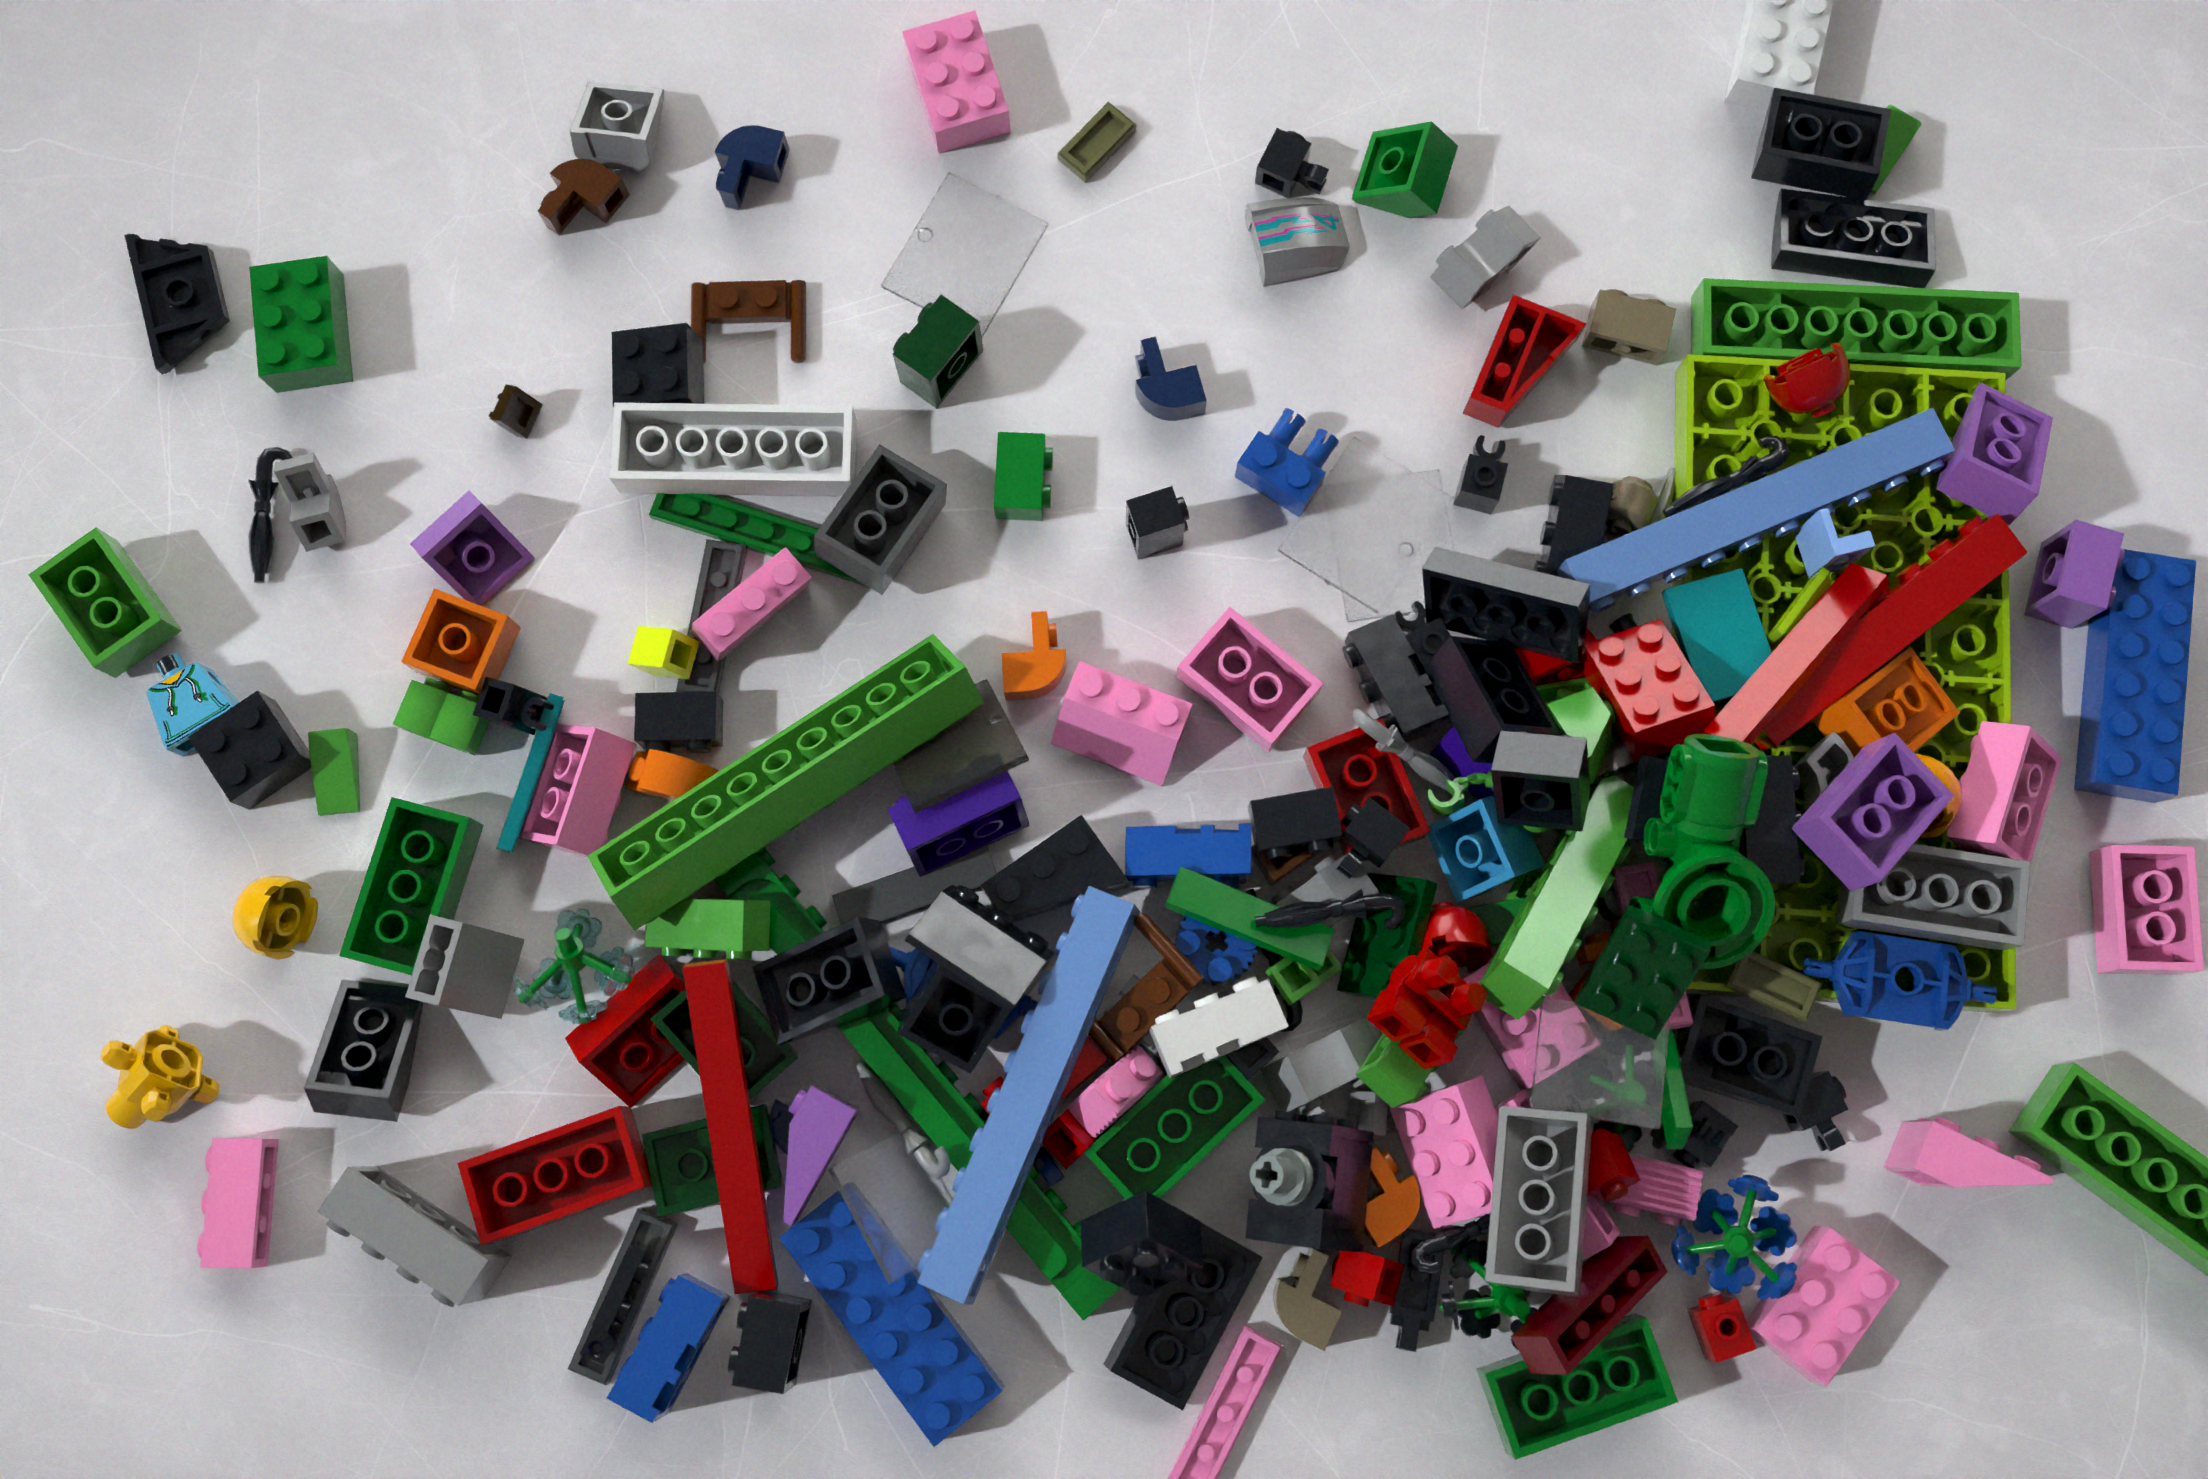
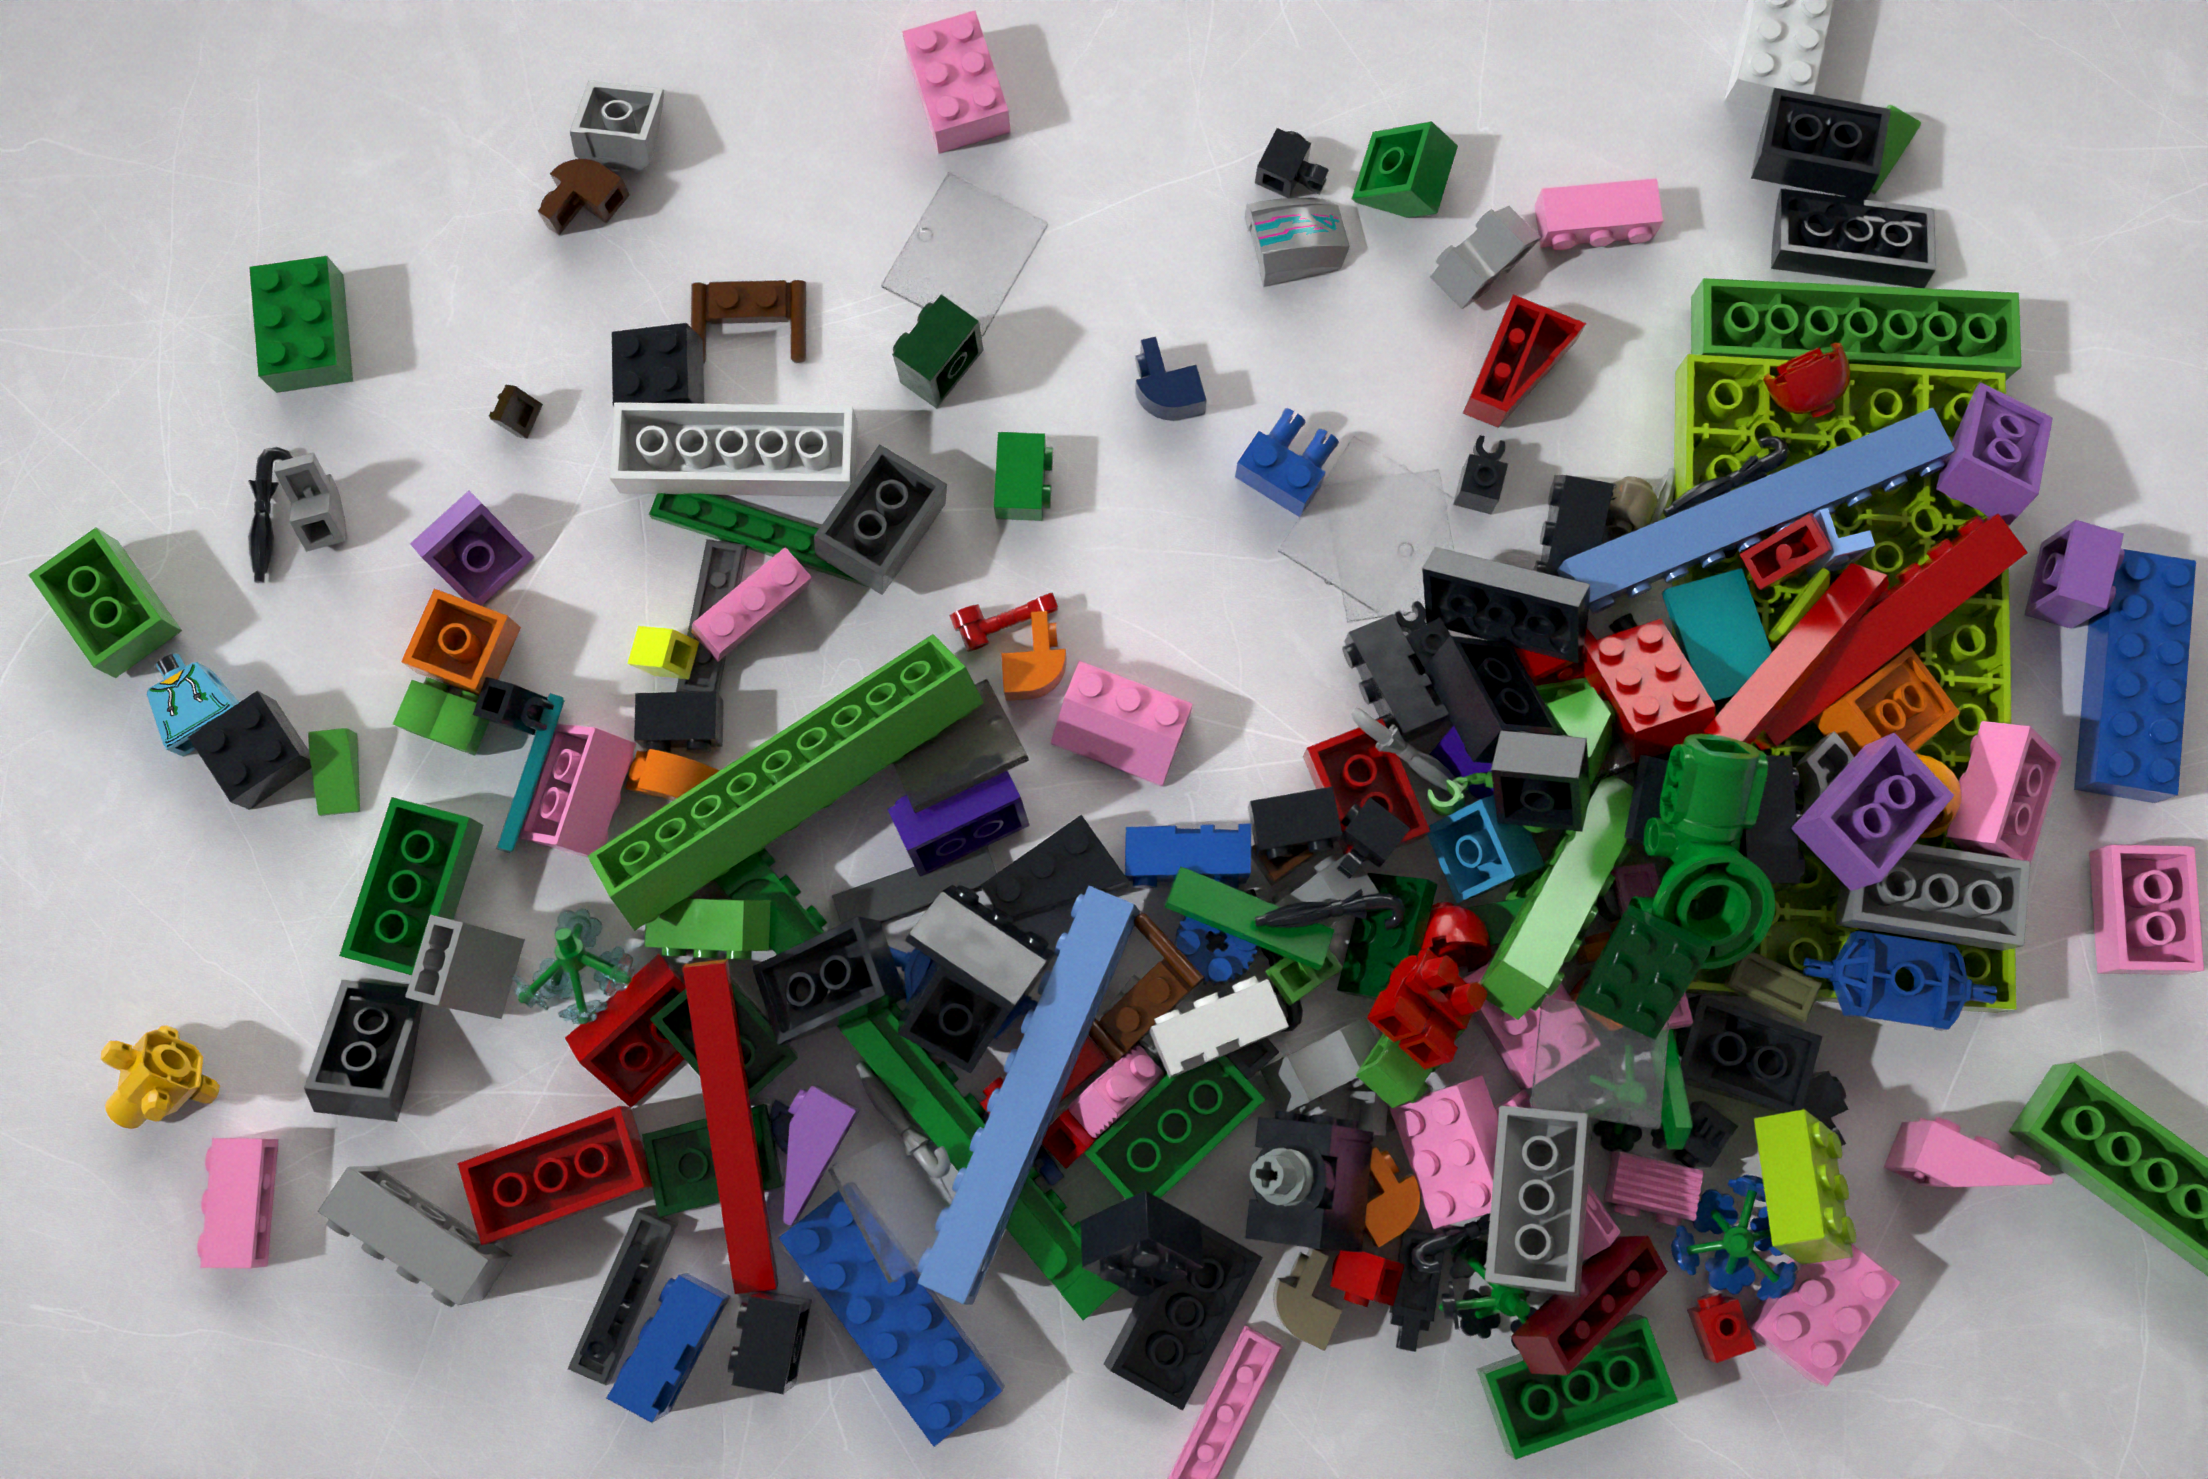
(177, 296): black wing -> none
(274, 915): yellow cylinder -> none
(747, 153): dark blue brick -> none
(975, 627): none -> red brick
(1096, 142): olive tile -> none
(1156, 522): black brick -> none
(1248, 679): bright pink brick -> none
(1598, 213): none -> bright pink brick
(1610, 1166): red brick -> none
(1629, 326): dark tan brick -> none
(1786, 552): none -> red slope
(1804, 1187): none -> lime brick

